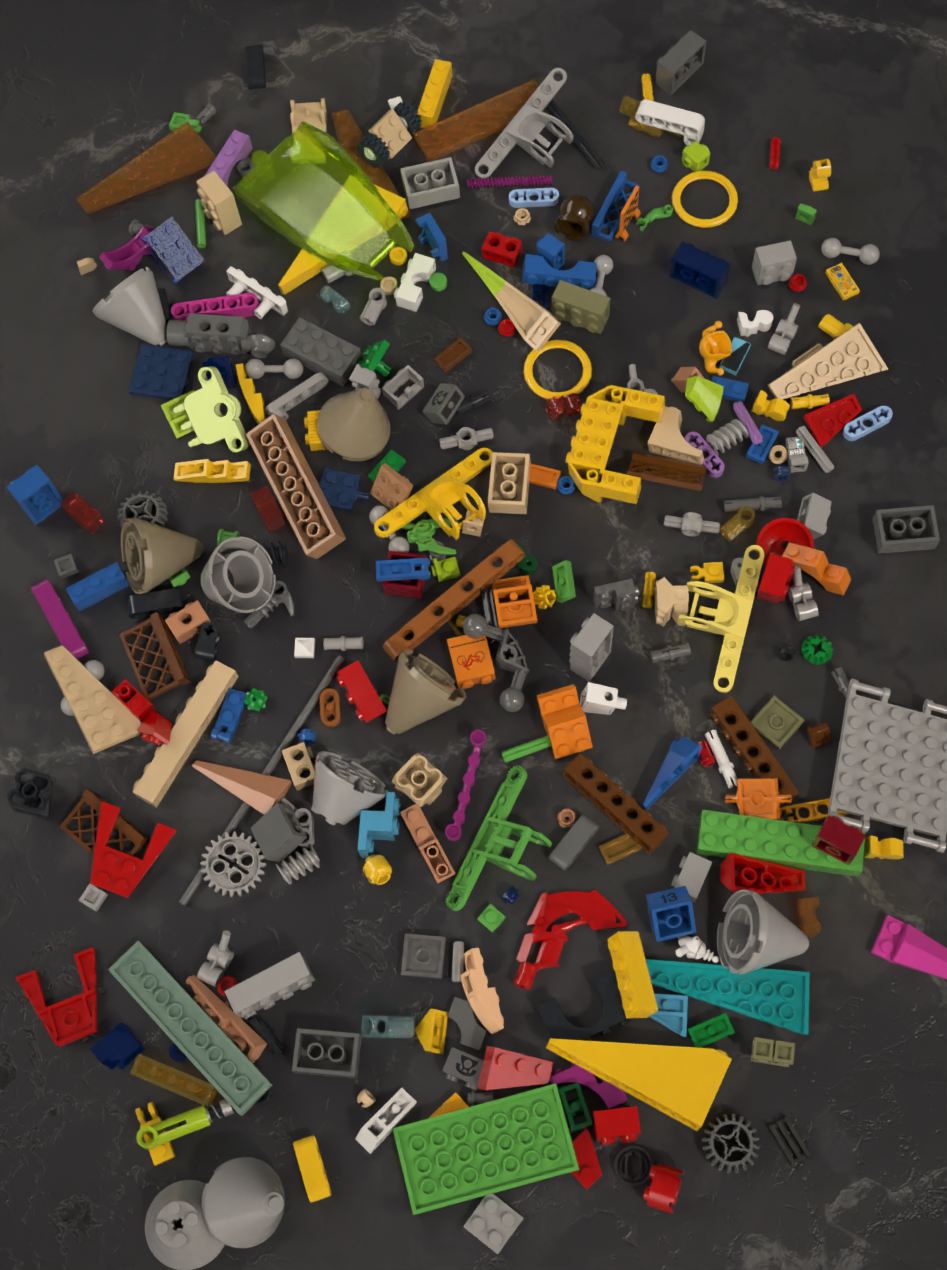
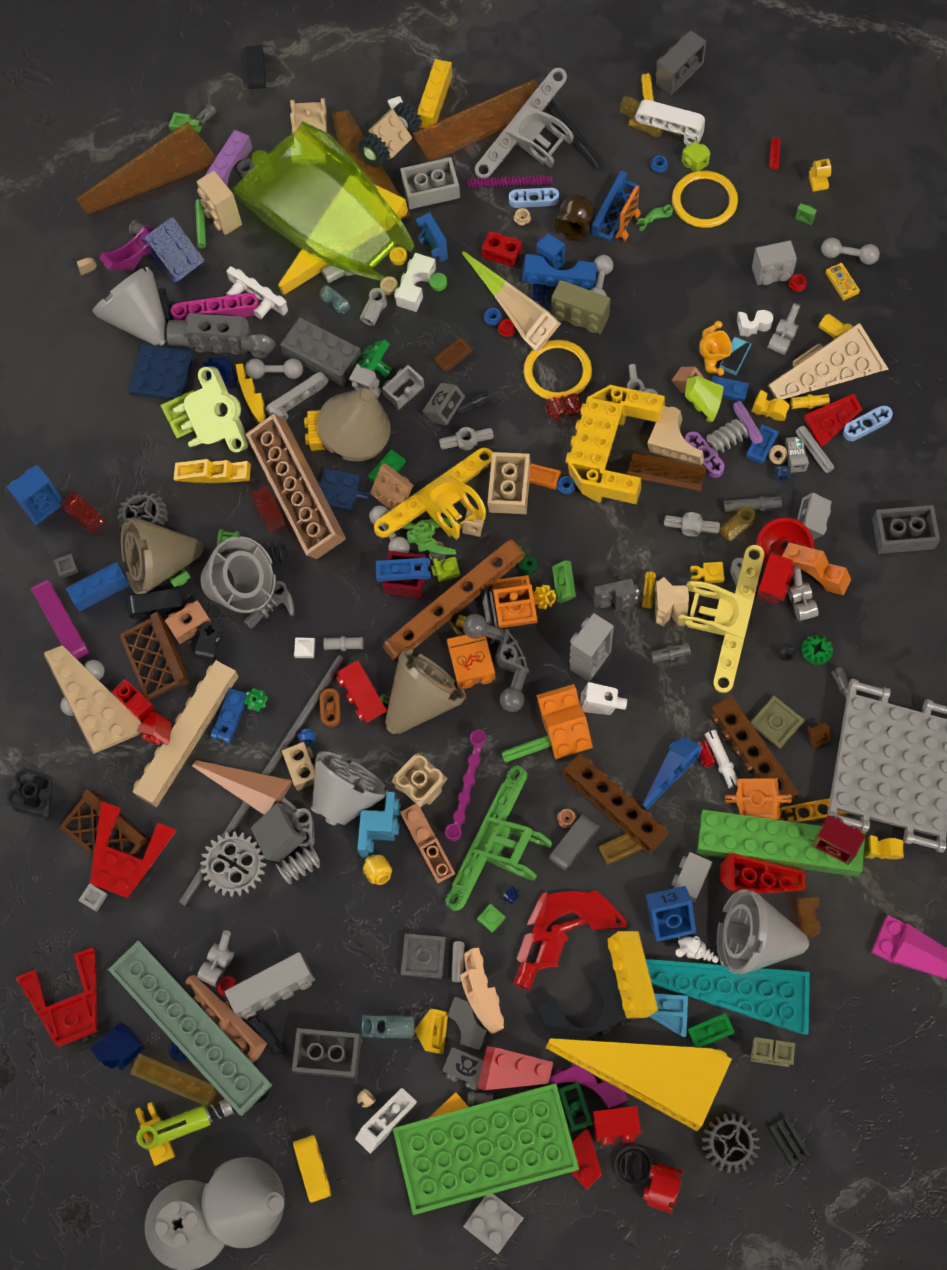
(699, 270): clear blue brick -> none

